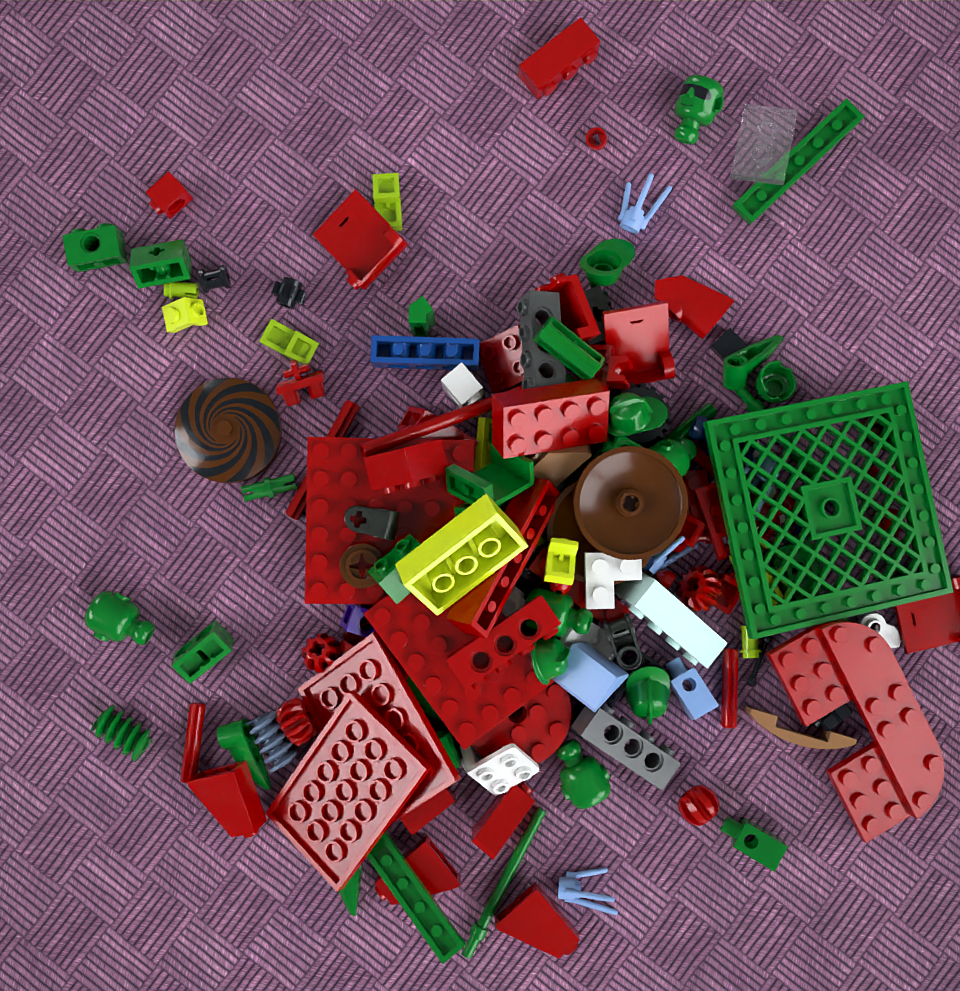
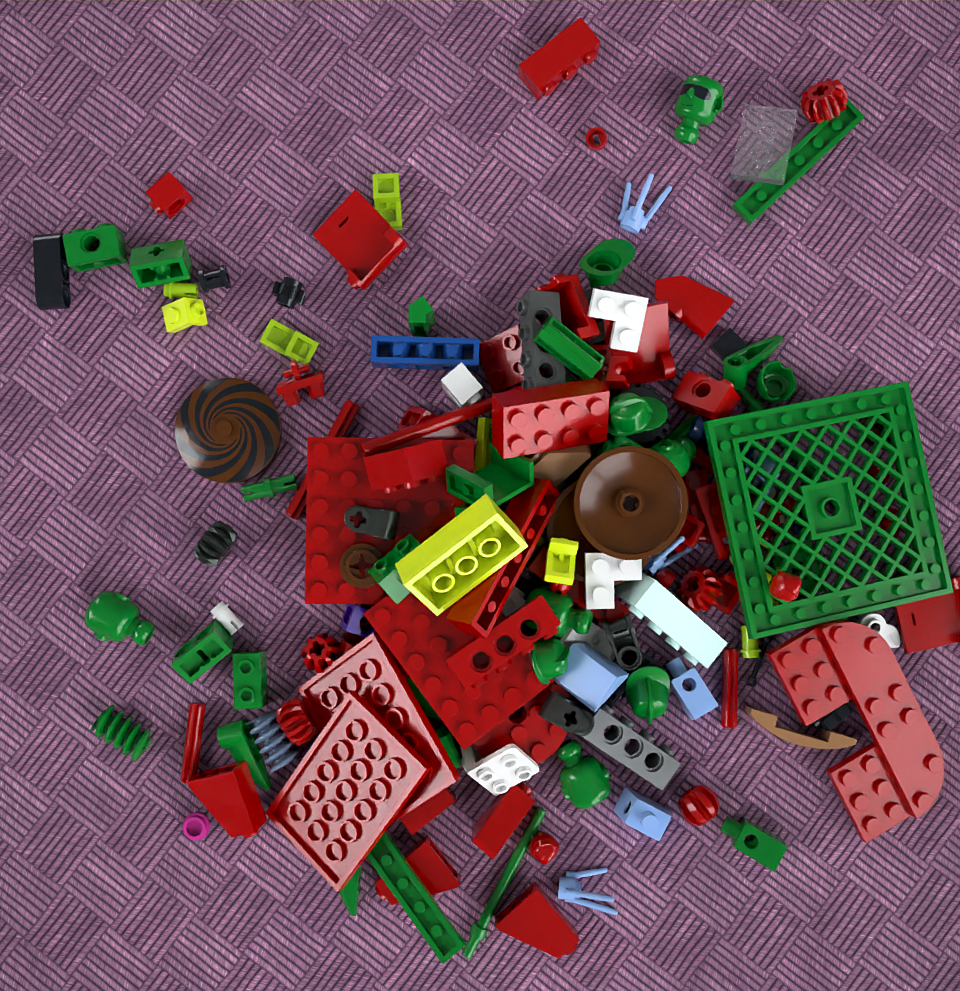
(51, 272): none -> black beam
(196, 826): none -> dark pink plate
(215, 543): none -> pearl dark grey gear
(226, 617): none -> white pin
(250, 679): none -> green brick
(543, 847): none -> red piece
(563, 713): none -> pearl dark grey piece
(626, 312): none -> white plate
(643, 813): none -> light blue torso
(706, 396): none -> red brick
(785, 586): none -> red piece
(824, 100): none -> red gear

